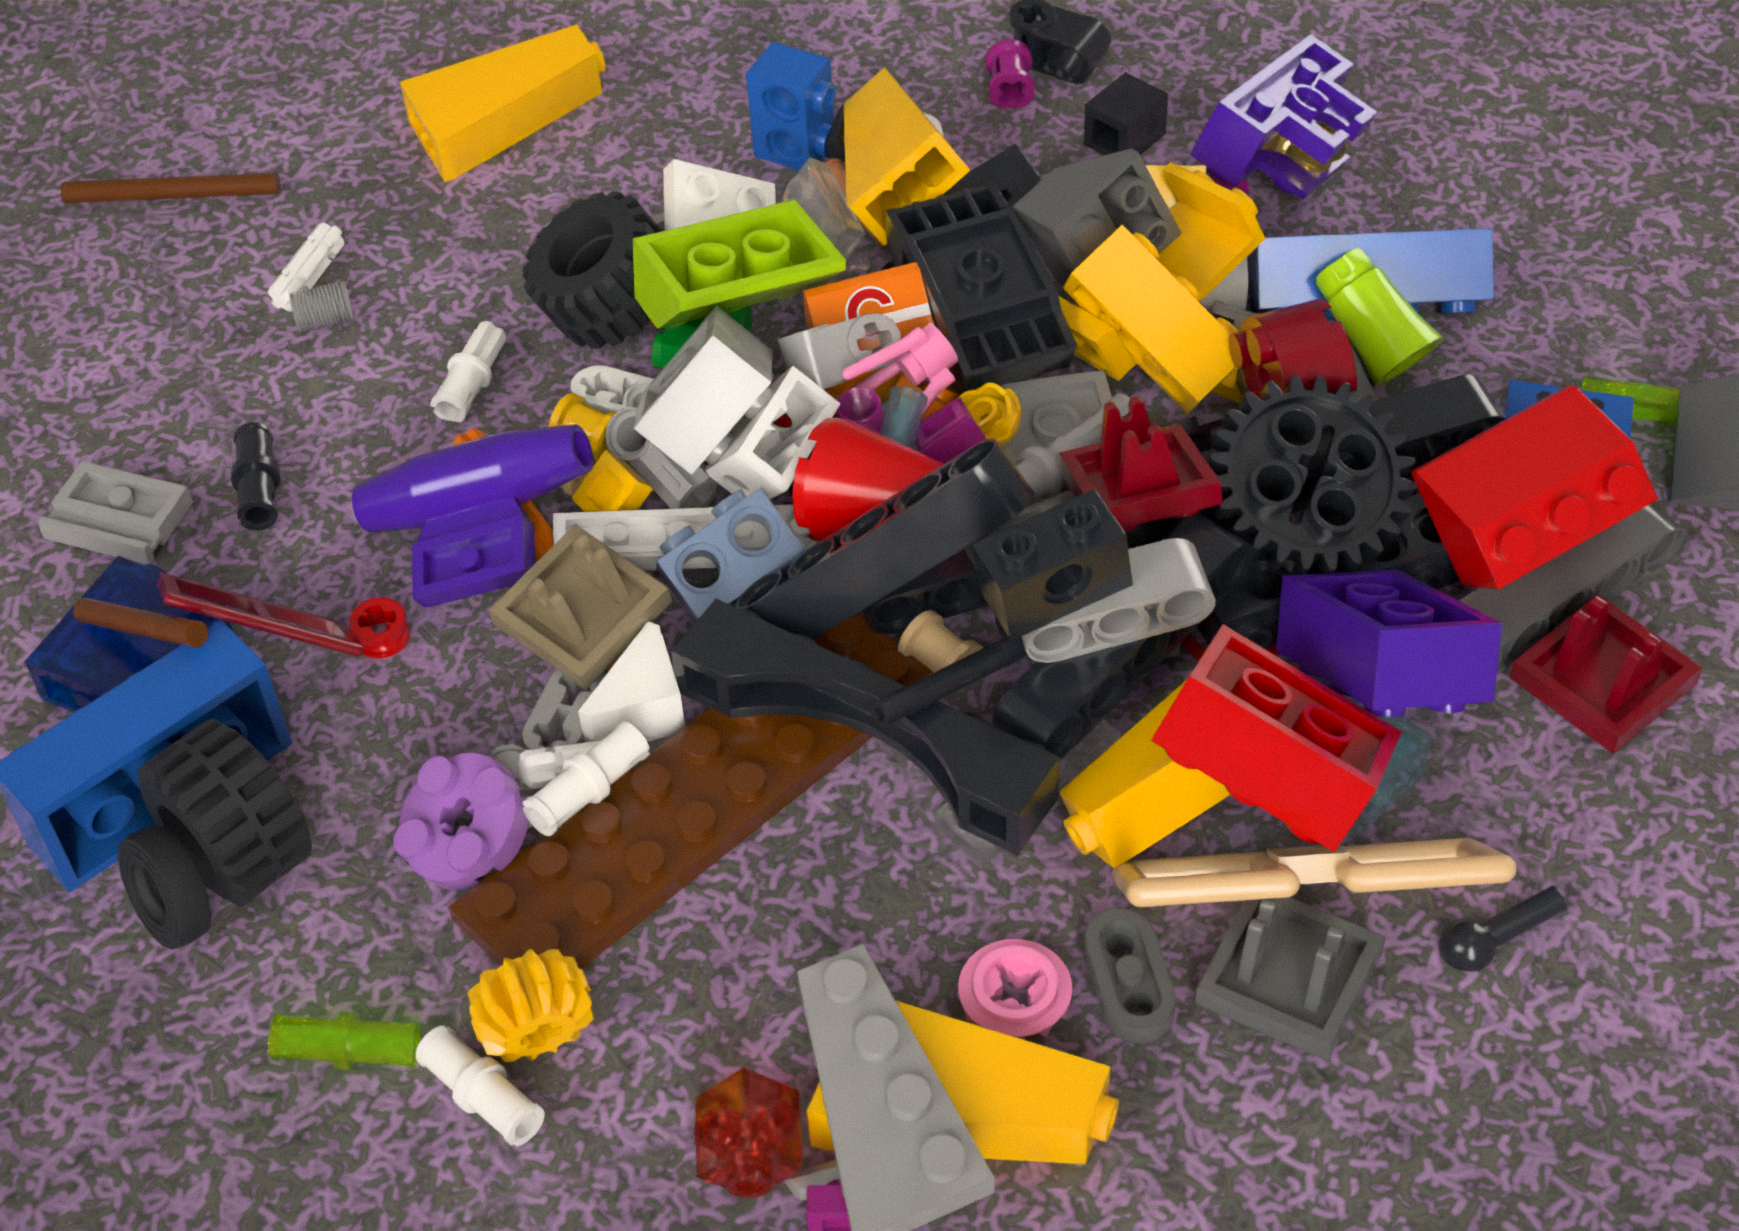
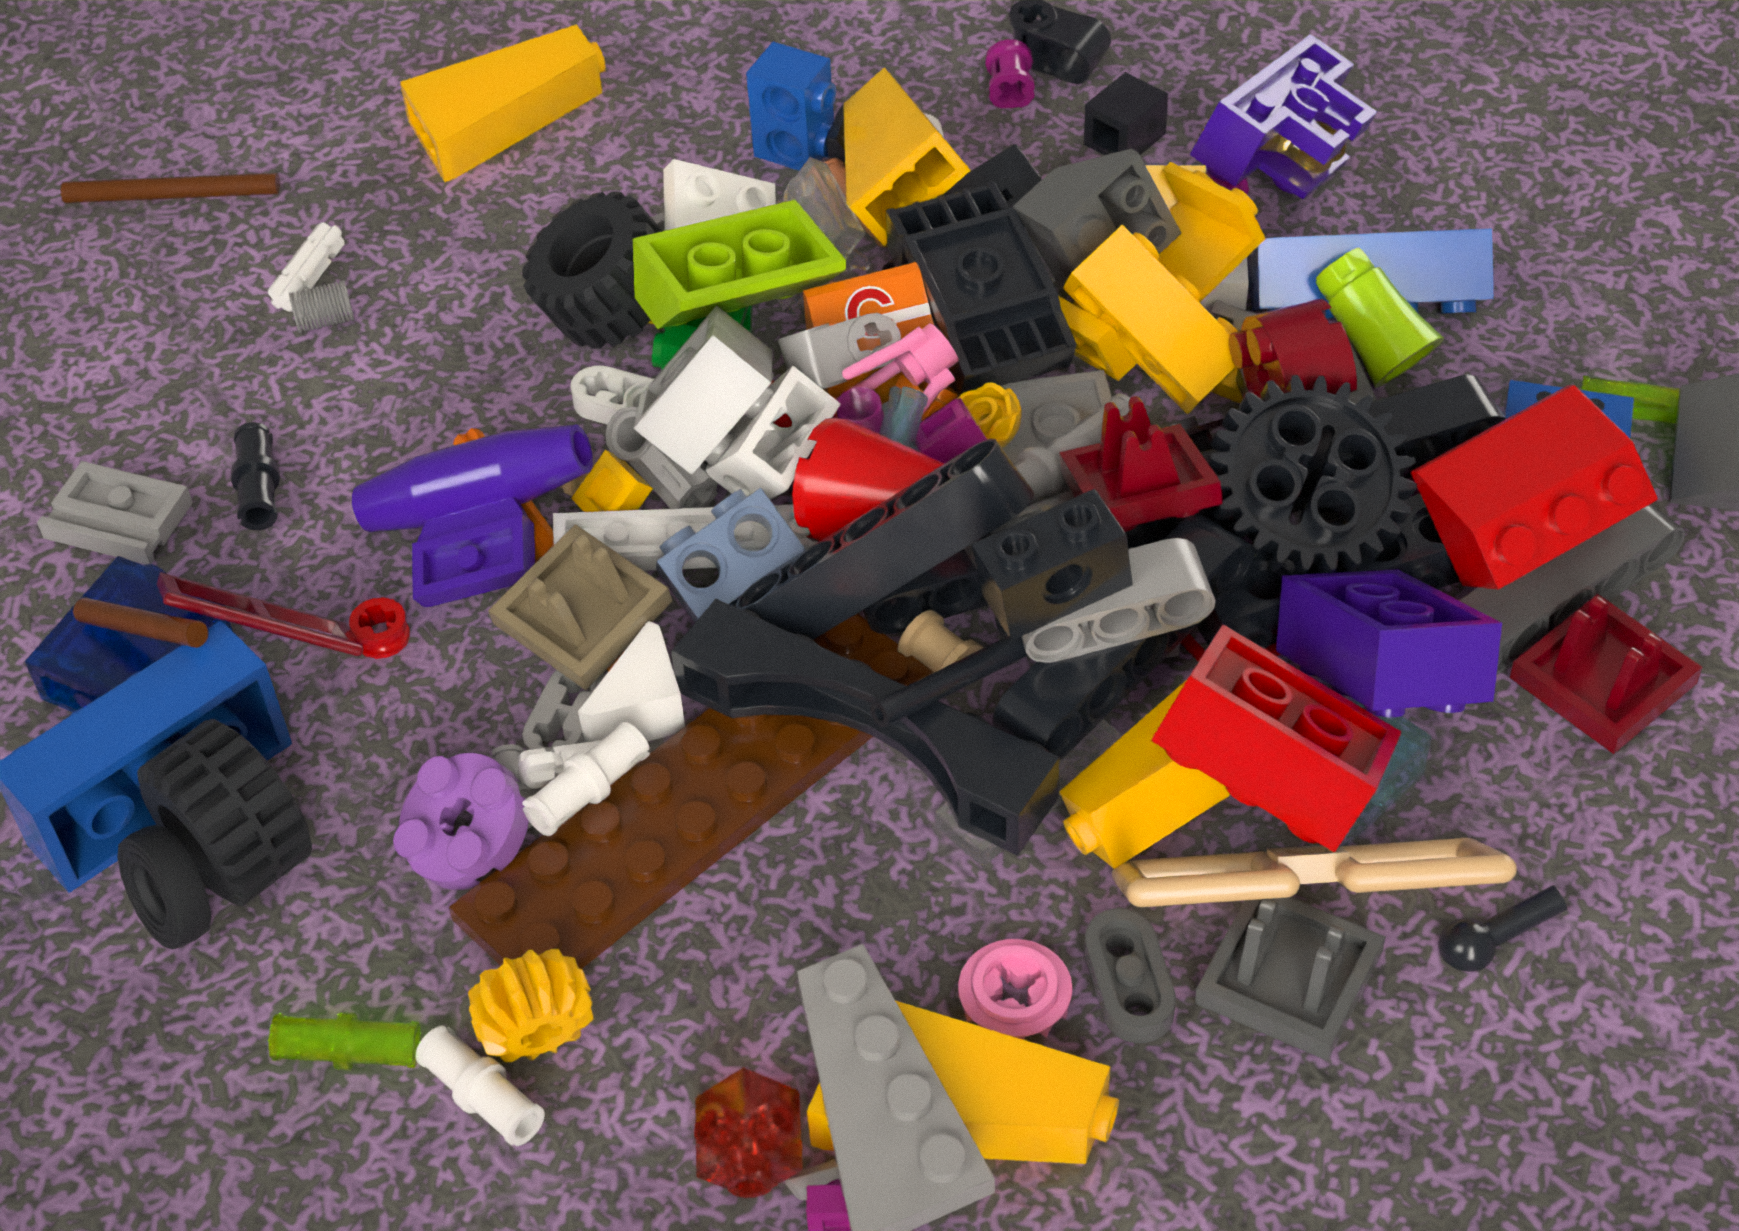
(468, 373): white axle -> none
(574, 410): yellow bush -> none

